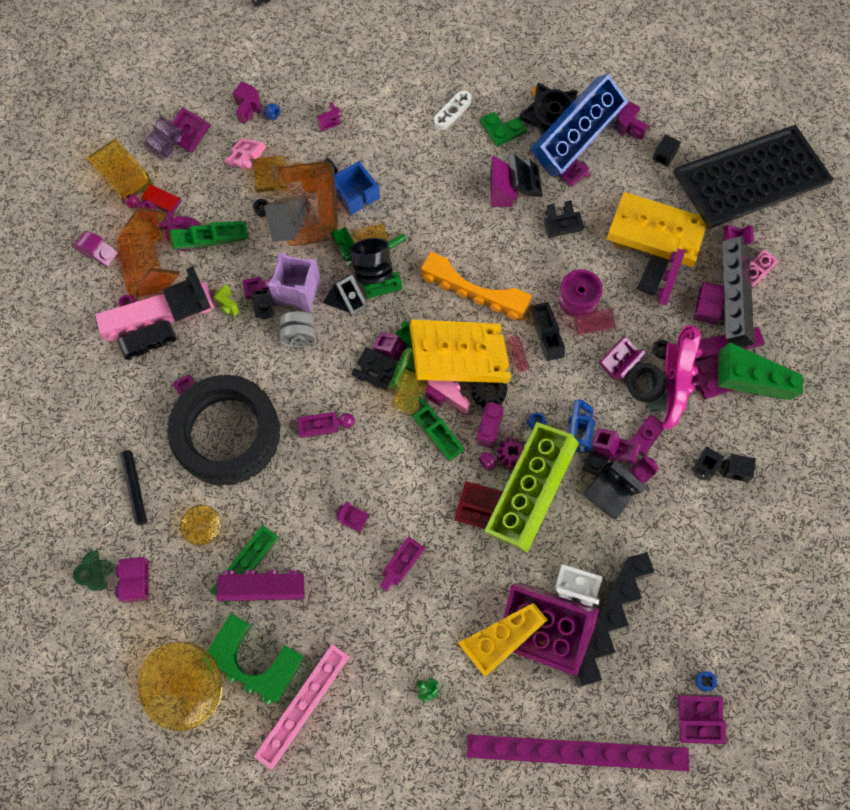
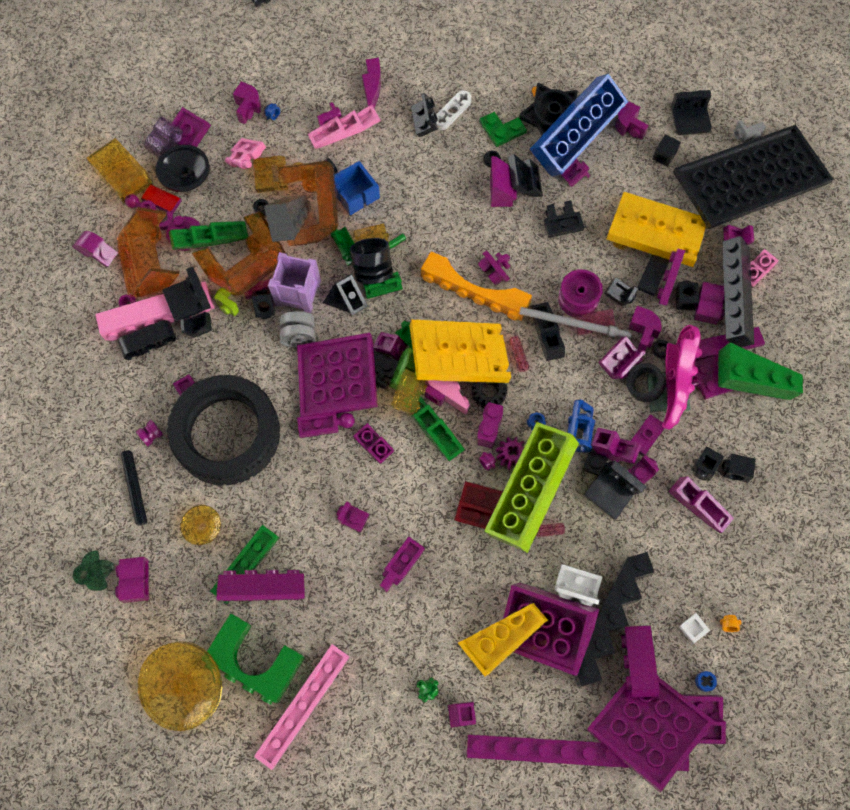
(149, 433): none -> magenta wheel
(179, 161): none -> black dish
(196, 325): none -> black bracket
(250, 269): none -> clear orange windscreen
(337, 375): none -> magenta plate
(349, 125): none -> bright pink slope
(372, 81): none -> magenta slope
(373, 443): none -> magenta slope
(424, 116): none -> black bracket
(462, 714): none -> magenta slope
(487, 157): none -> black plate
(488, 262): none -> magenta hips
(550, 530): none -> clear pink axle
(610, 331): none -> light grey bar
(620, 292): none -> black bracket
(640, 661): none -> magenta brick
(646, 323): none -> magenta brick
(651, 732): none -> magenta plate
(687, 302): none -> black brick
(691, 112): none -> black bracket
(694, 628): none -> white plate
(701, 504): none -> magenta slope
(730, 623): none -> light orange plate
(747, 134): none -> light grey bracket

